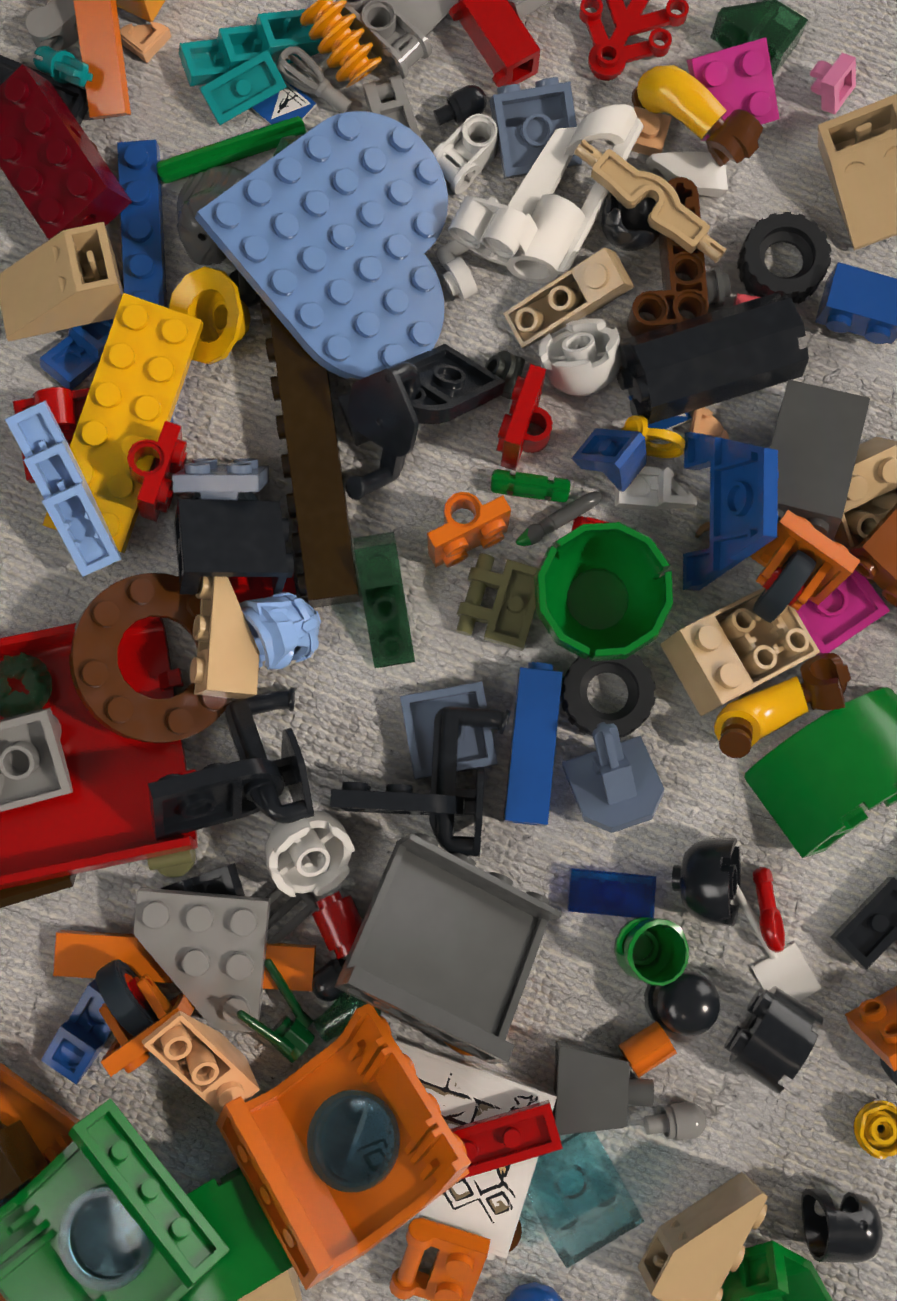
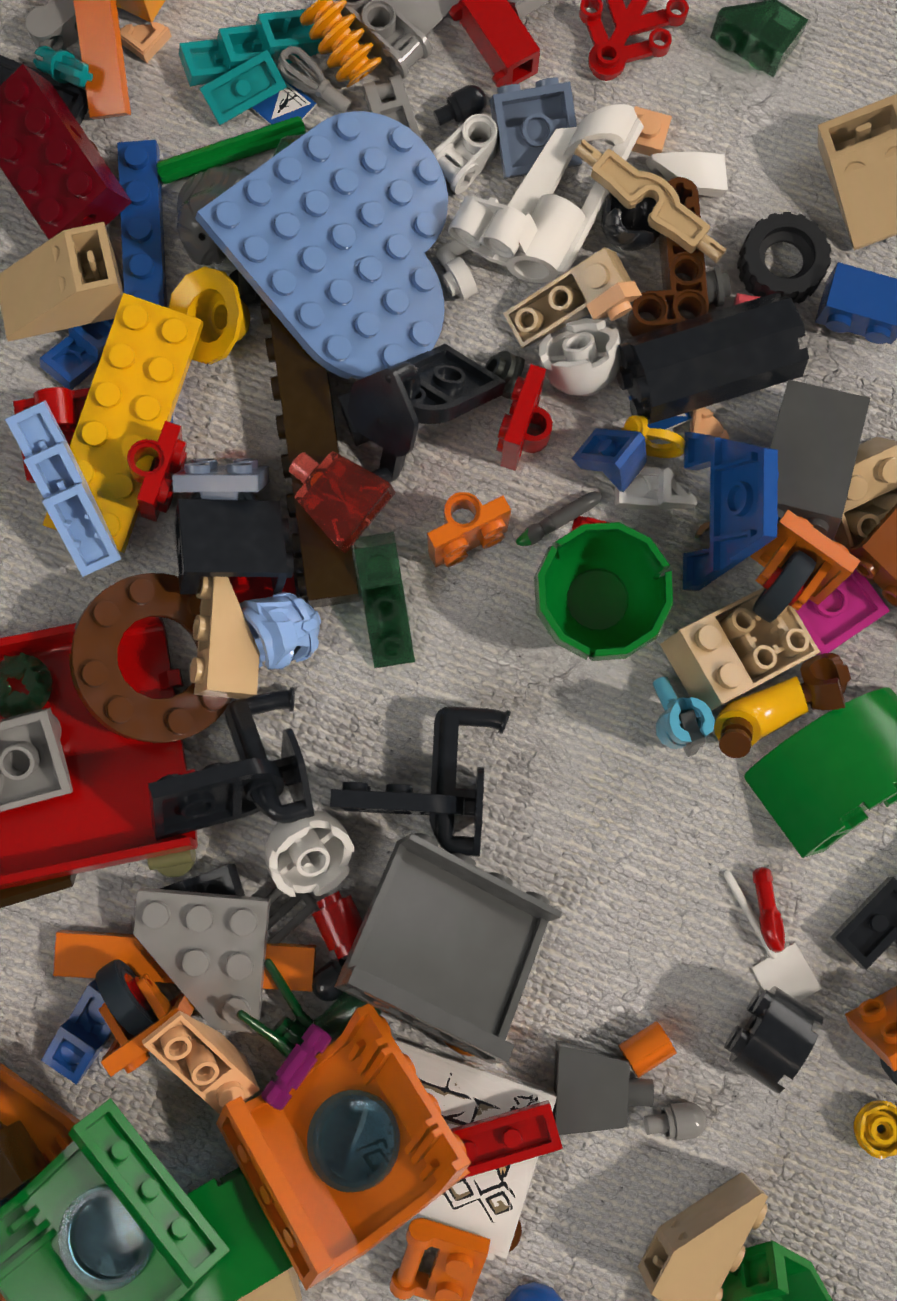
(296, 1067): none -> magenta axle
(340, 496): none -> clear red torso
(419, 712): sand blue plate -> none
(513, 606): olive plate -> none
(530, 485): green axle -> none
(533, 745): blue brick -> none
(581, 1198): clear light blue slope -> none
(611, 893): clear blue plate -> none
(614, 301): none -> light nougat plate
(615, 782): sand blue piece -> none
(639, 701): black tyre -> none
(666, 957): green helmet -> none
(684, 720): none -> medium azure piece
(686, 1005): black helmet -> none
(689, 101): yellow piece -> none
(710, 880): black cylinder -> none
(739, 79): dark pink plate -> none
(834, 81): bright pink tile -> none
(841, 1235): black helmet -> none

